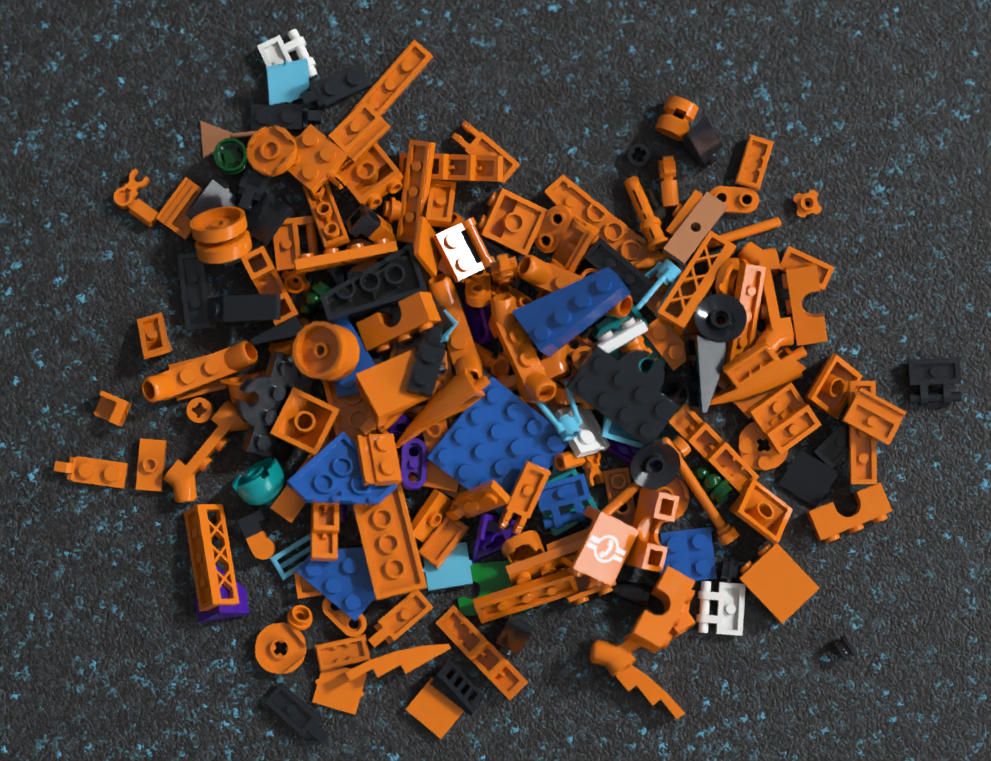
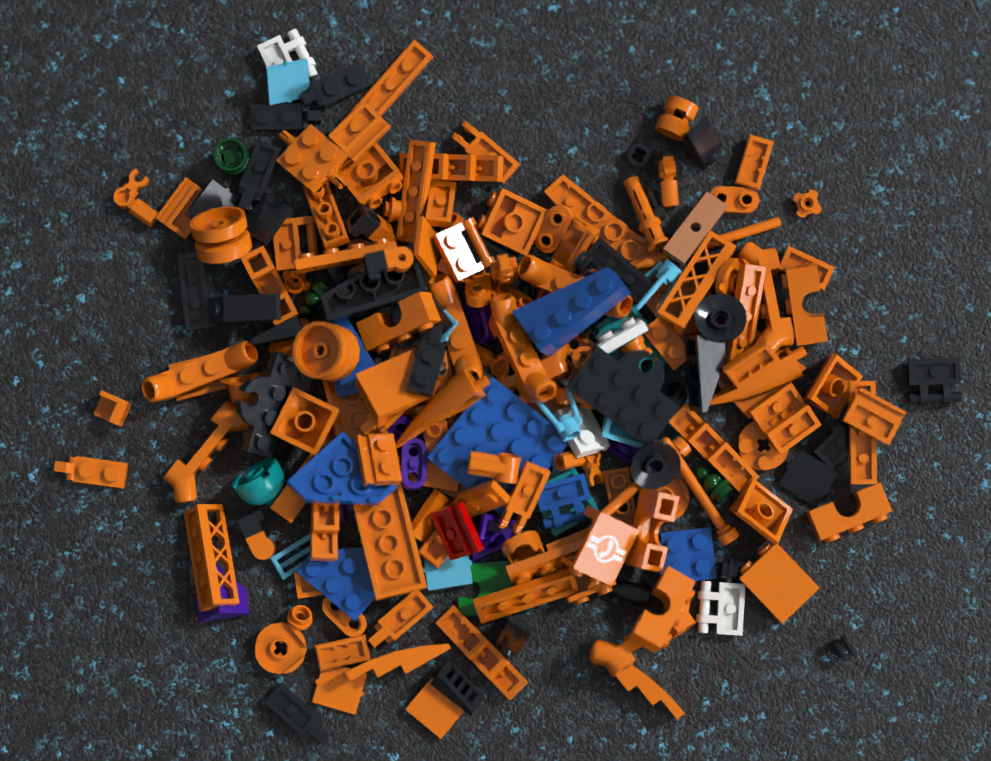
(151, 465): orange plate -> none
(153, 336): orange slope -> none
(204, 415): orange wheel -> none
(213, 135): nougat piece -> none
(271, 151): orange tile -> none
(393, 259): none -> leg
(456, 531): none -> red plate
(501, 467): none -> orange piece
(584, 263): none -> black bush
(682, 212): orange plate -> none

